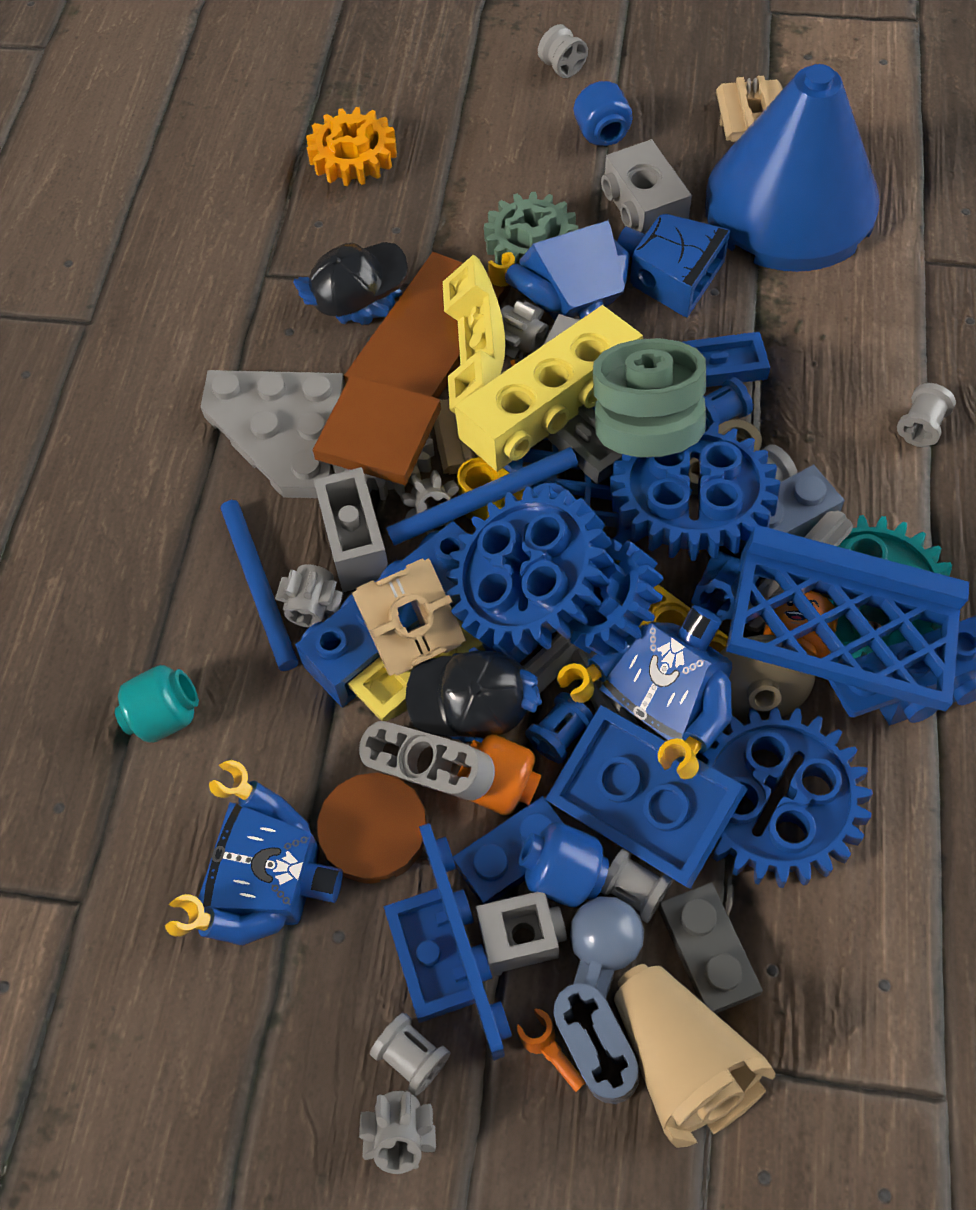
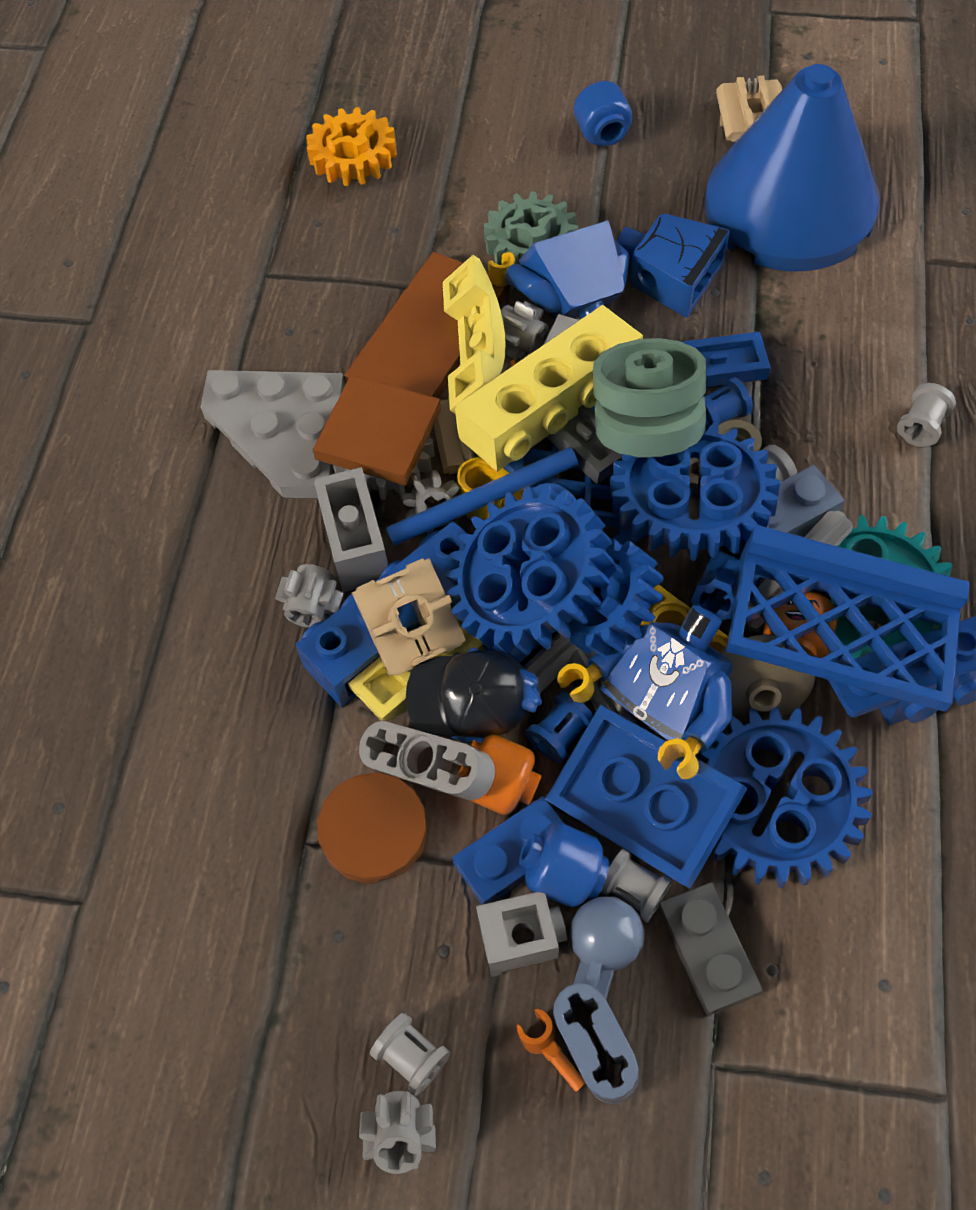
(156, 703): teal head -> none
(257, 869): blue torso -> none
(259, 586): blue bar -> none
(355, 282): black hair -> none
(436, 953): blue bracket -> none
(562, 51): light grey wheel -> none
(644, 186): light grey brick -> none
(687, 1055): tan cone -> none

